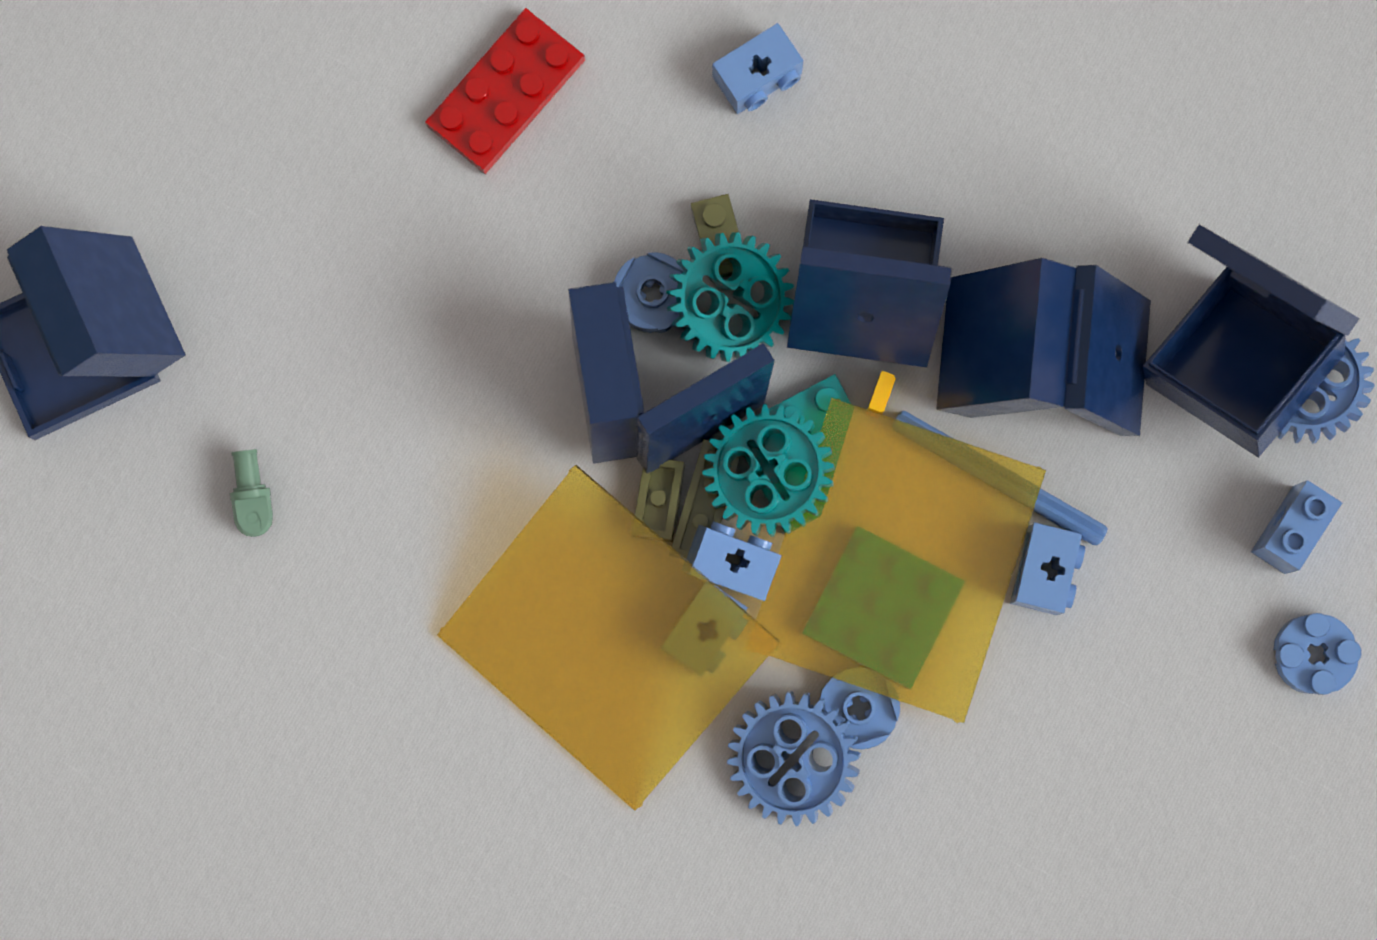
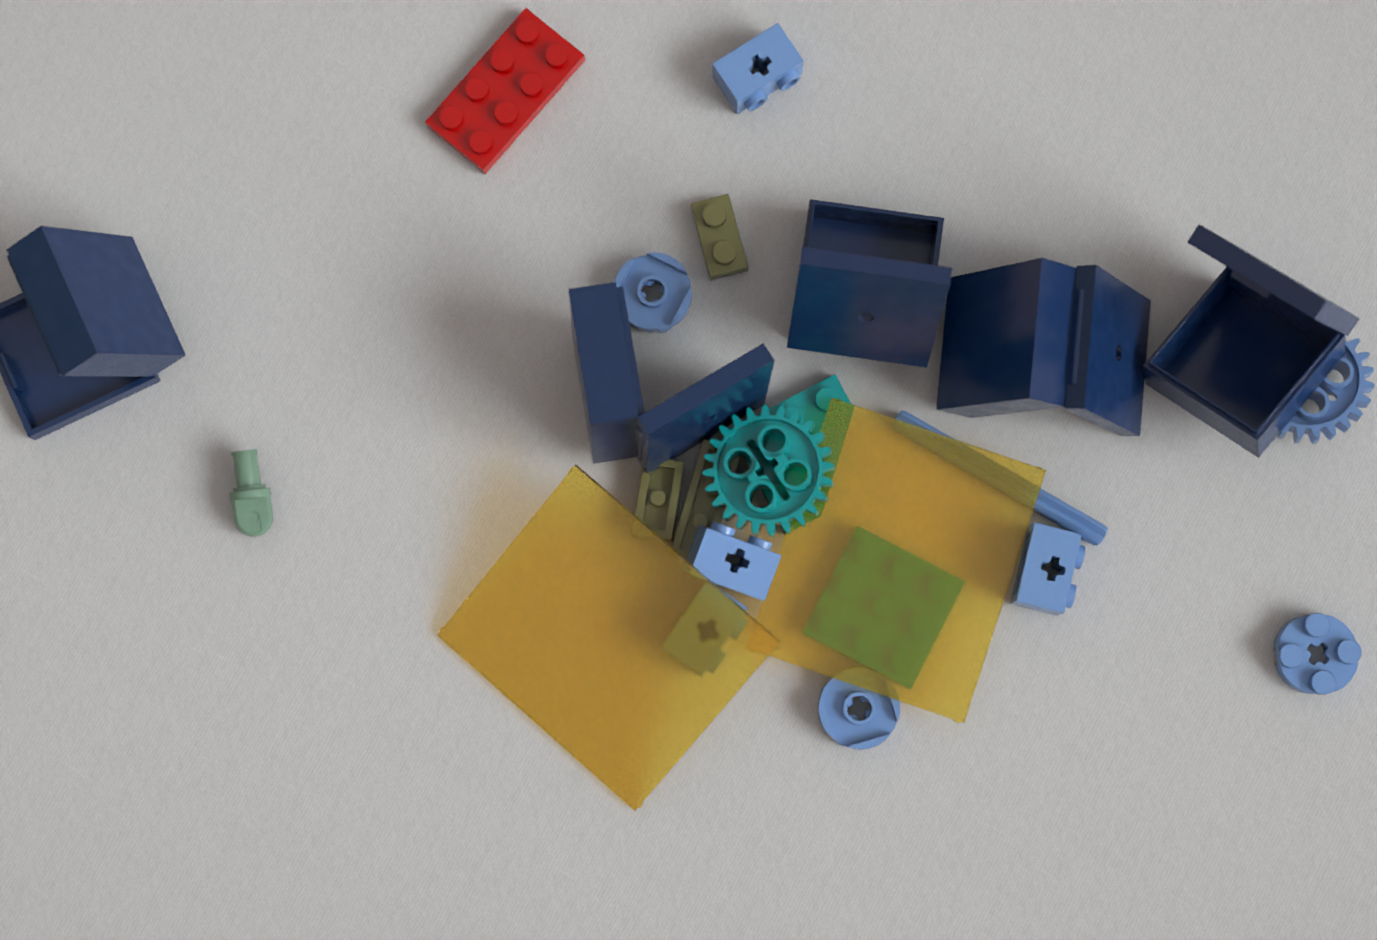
(749, 266): teal gear -> none
(820, 782): medium blue gear -> none
(881, 392): yellow tile -> none
(1296, 527): medium blue brick -> none

